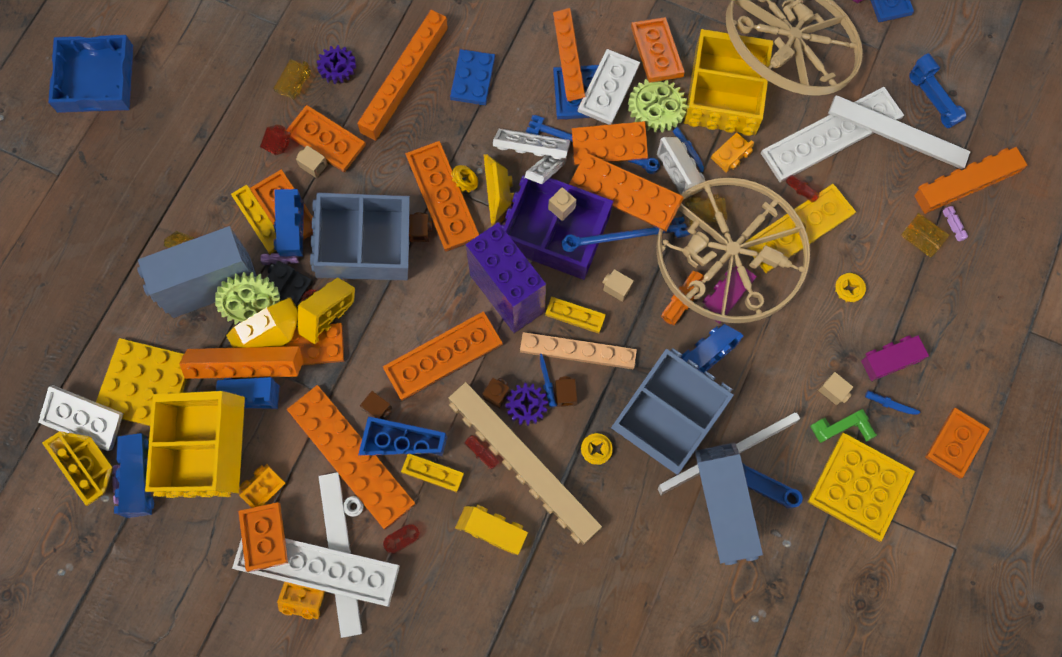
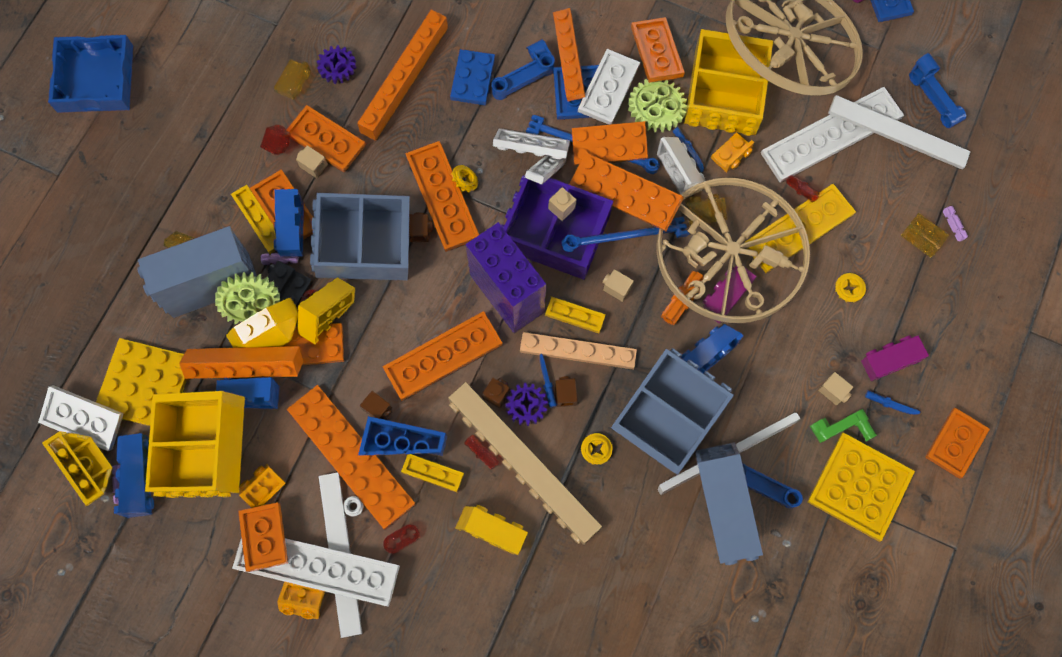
(498, 189): yellow wedge -> none
(526, 74): none -> blue piece
(970, 180): orange brick -> none

